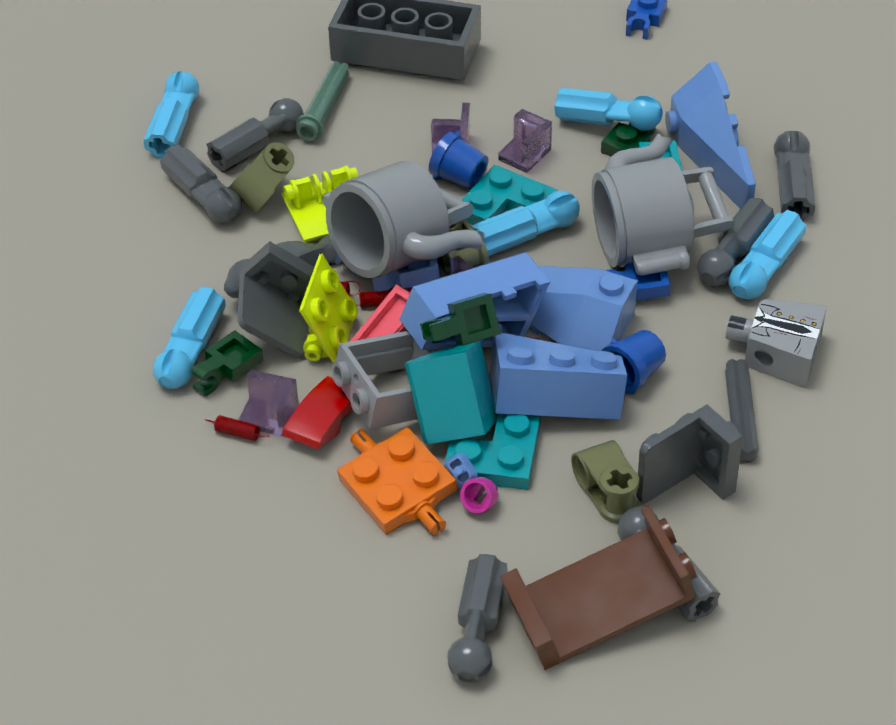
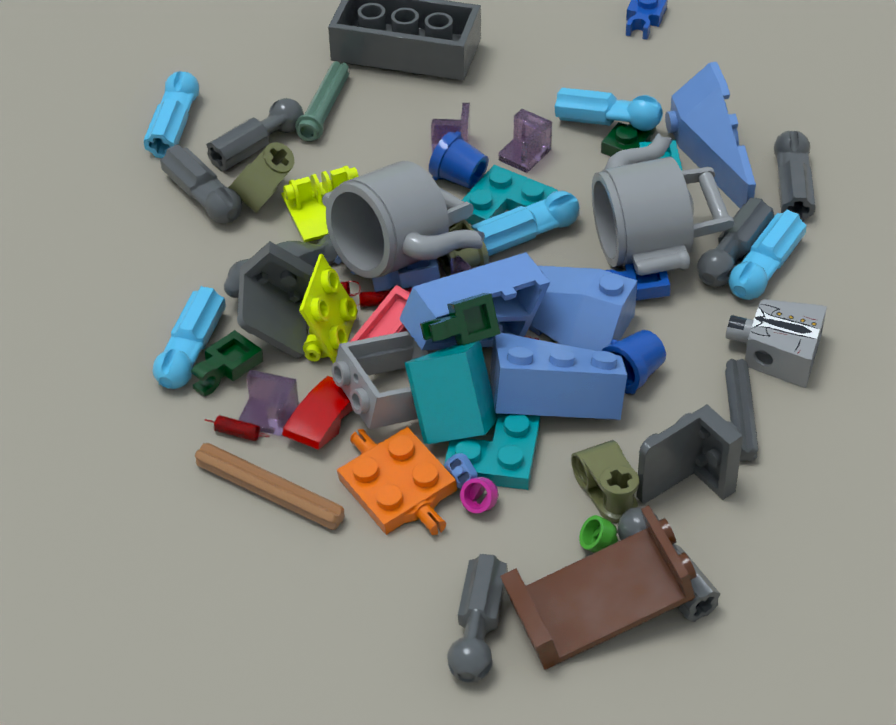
(270, 486): none -> medium nougat axle
(597, 534): none -> bright green hinge

